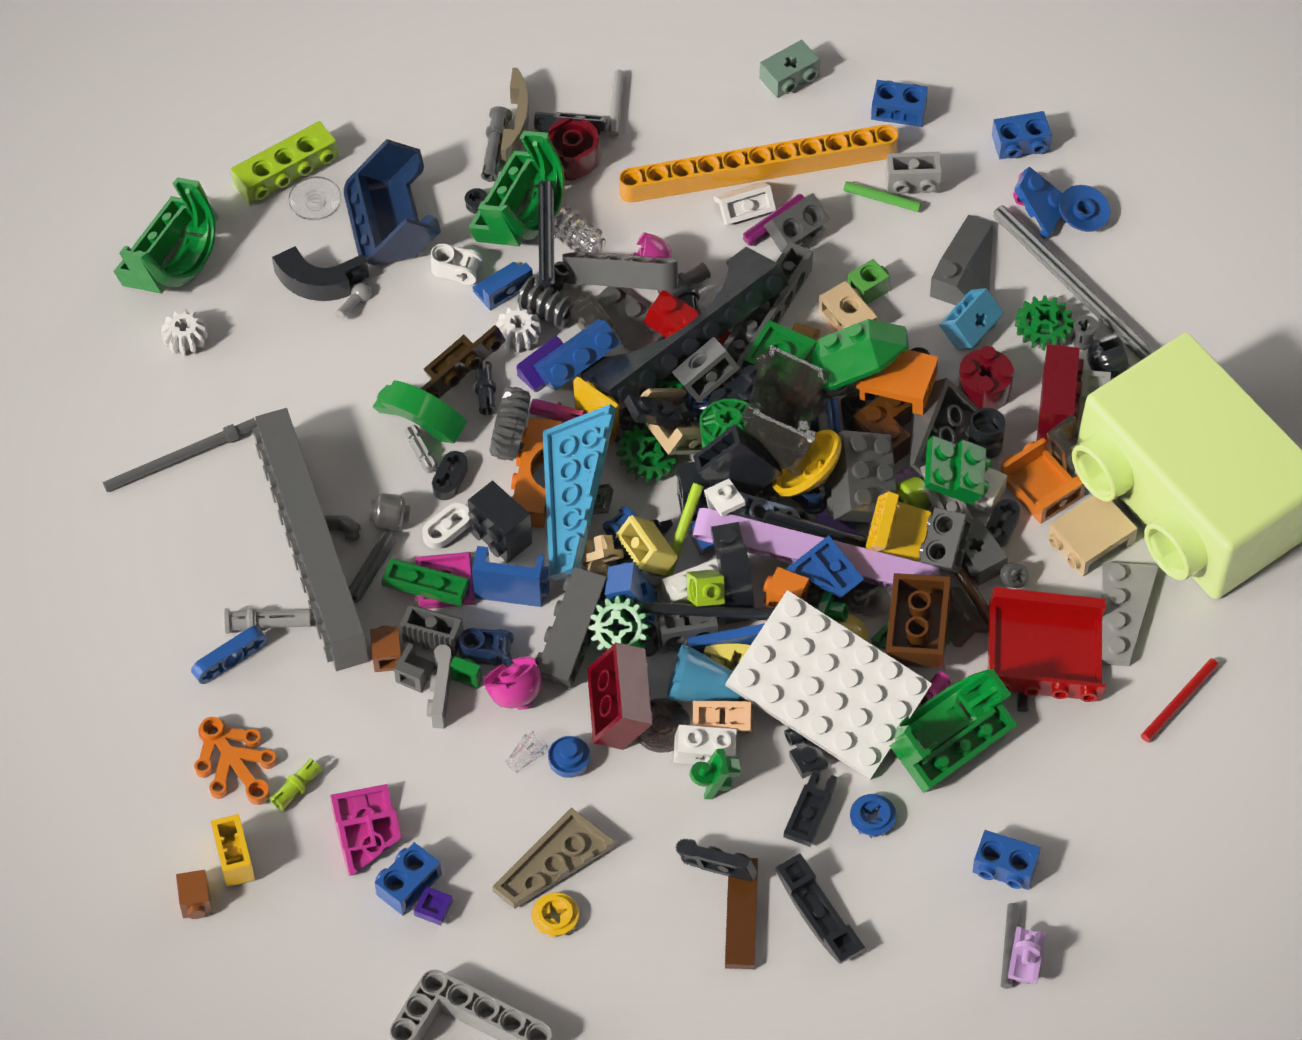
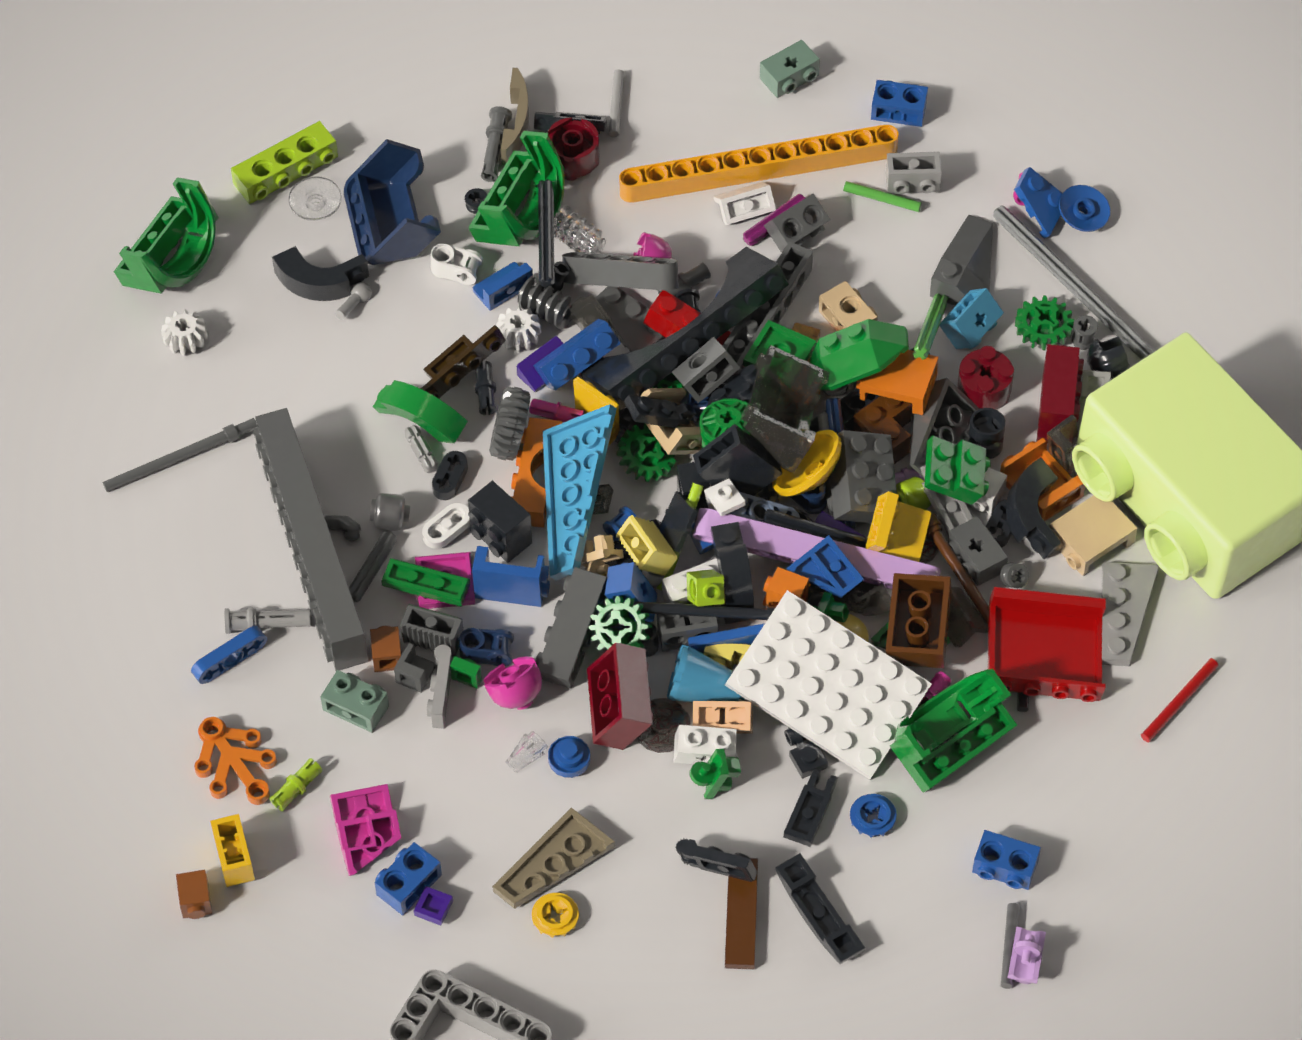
(355, 700): none -> sand green brick
(678, 521): none -> black piece
(870, 272): bright green brick -> none
(930, 326): none -> bright green axle
(953, 541): dark grey brick -> none
(1021, 135): blue brick -> none
(1023, 509): none -> black arch

